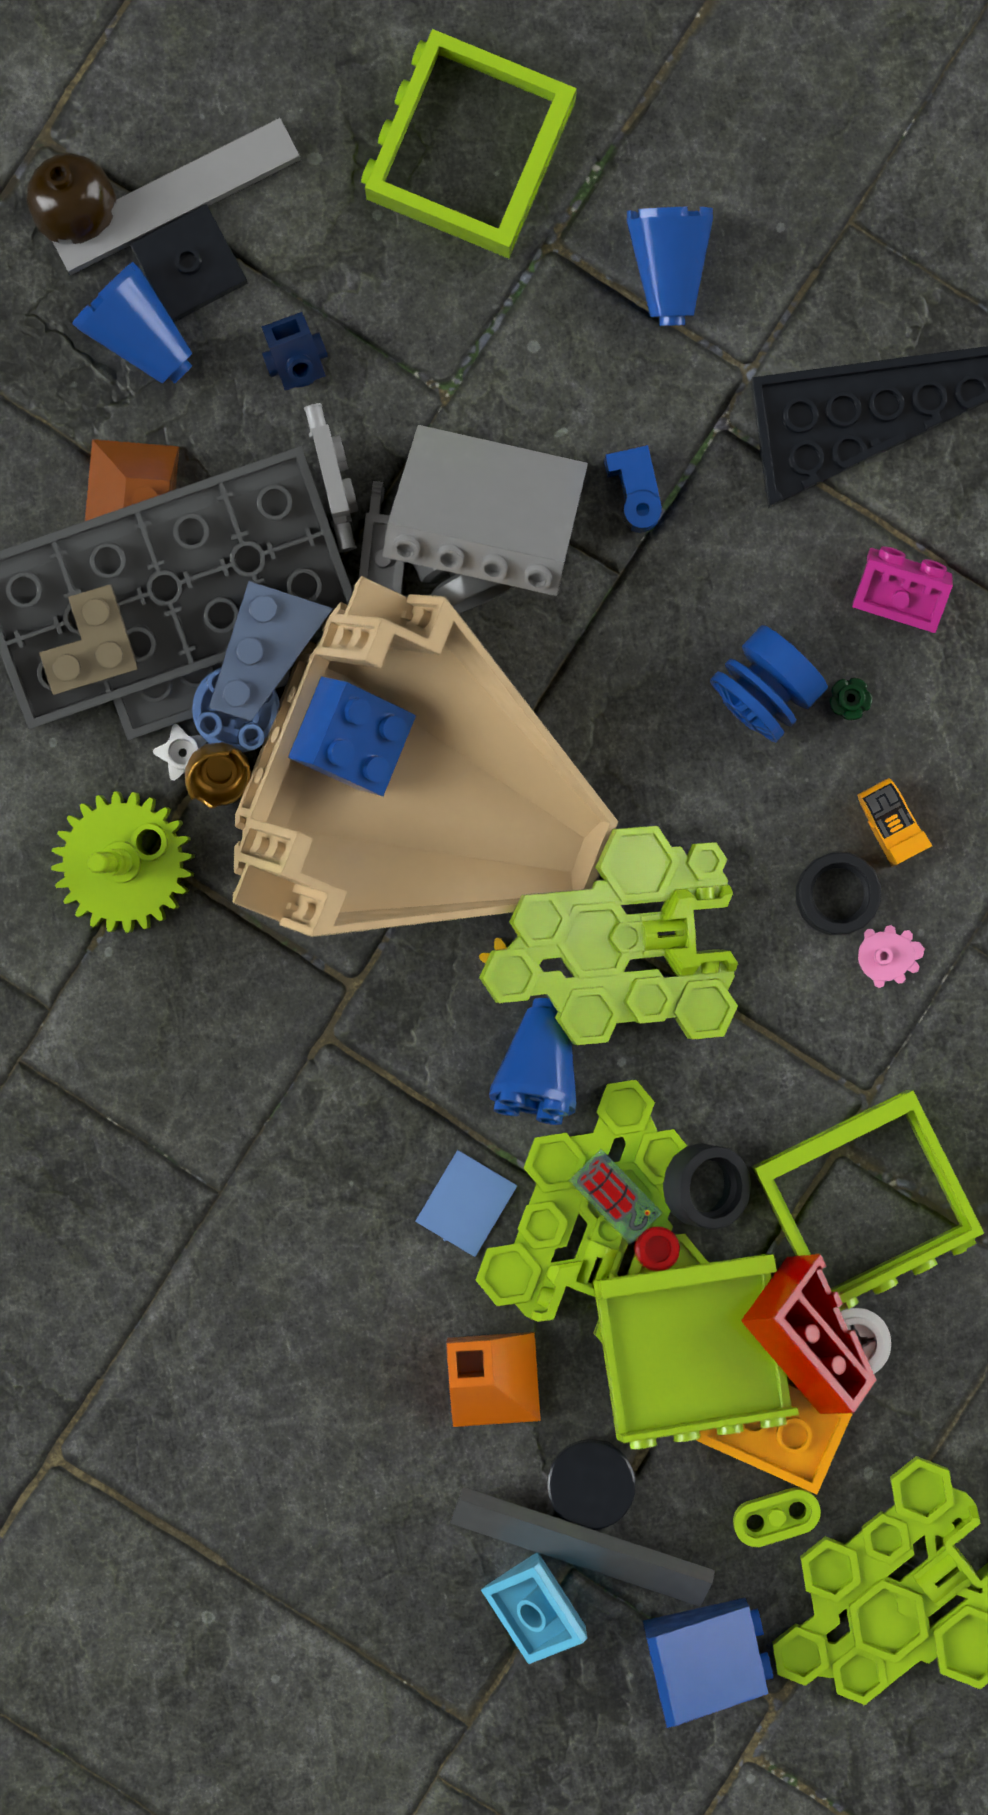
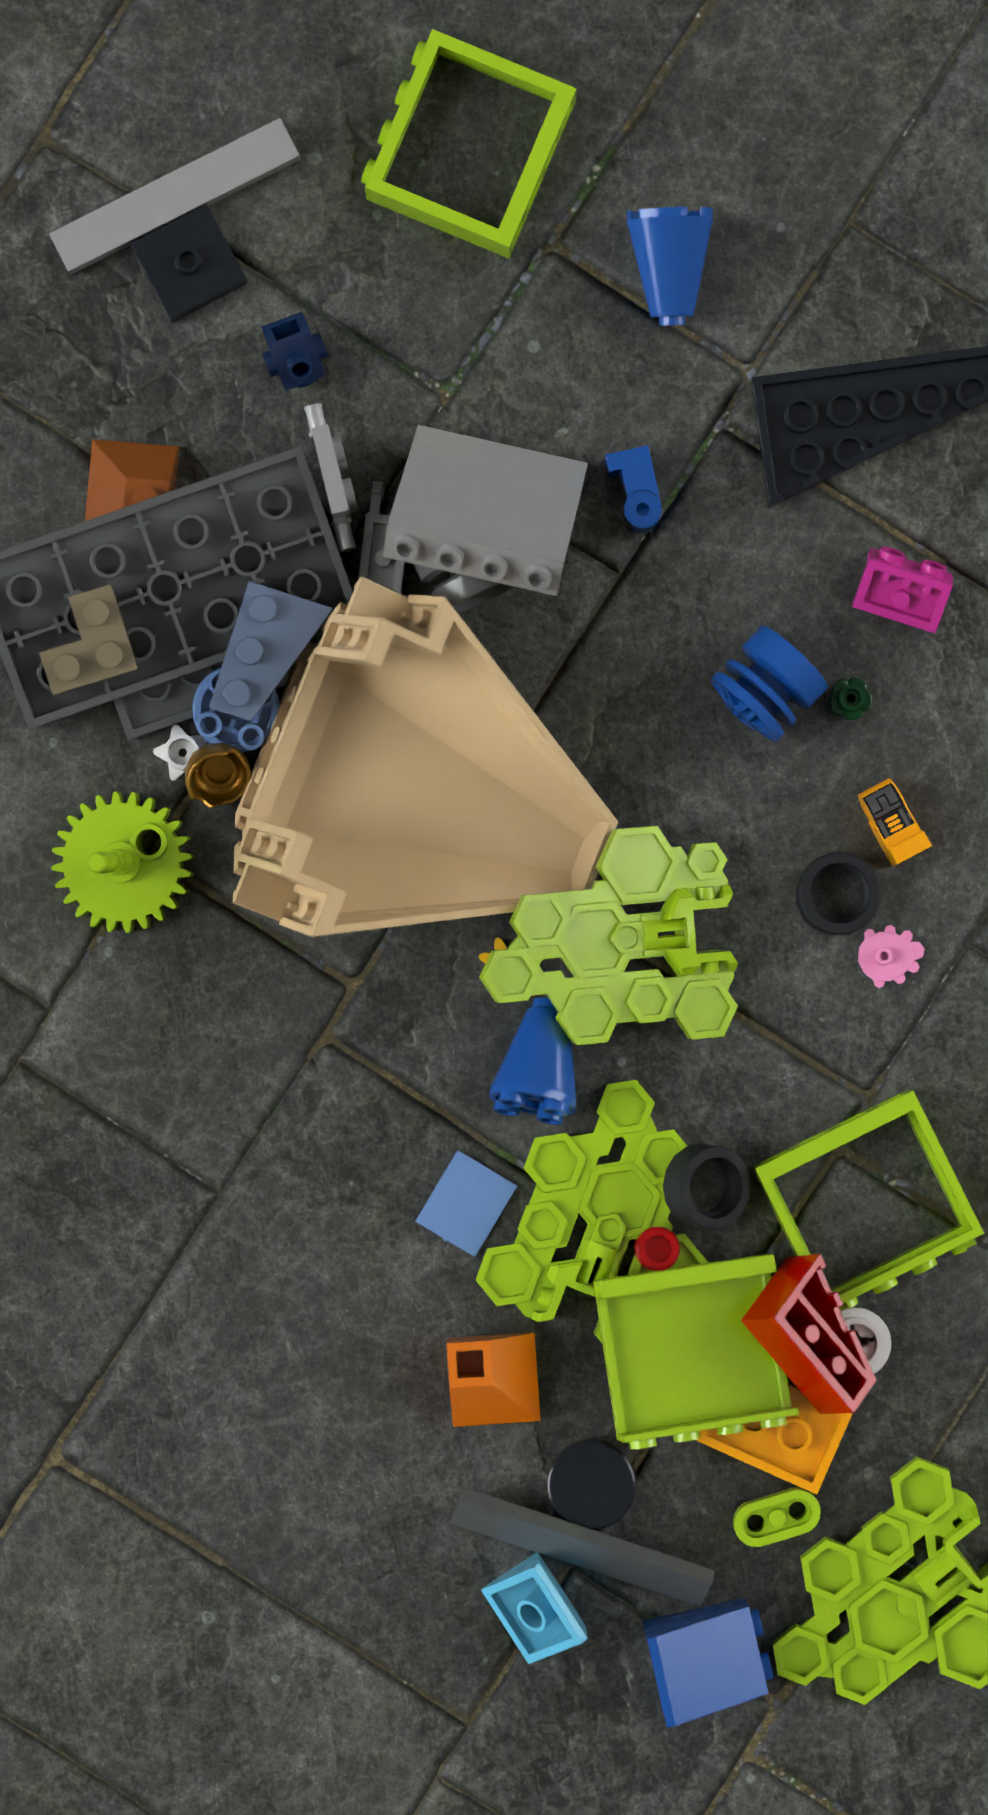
(70, 198): dark brown cylinder -> none
(136, 326): blue cone -> none
(352, 736): blue brick -> none
(615, 1196): tile -> none

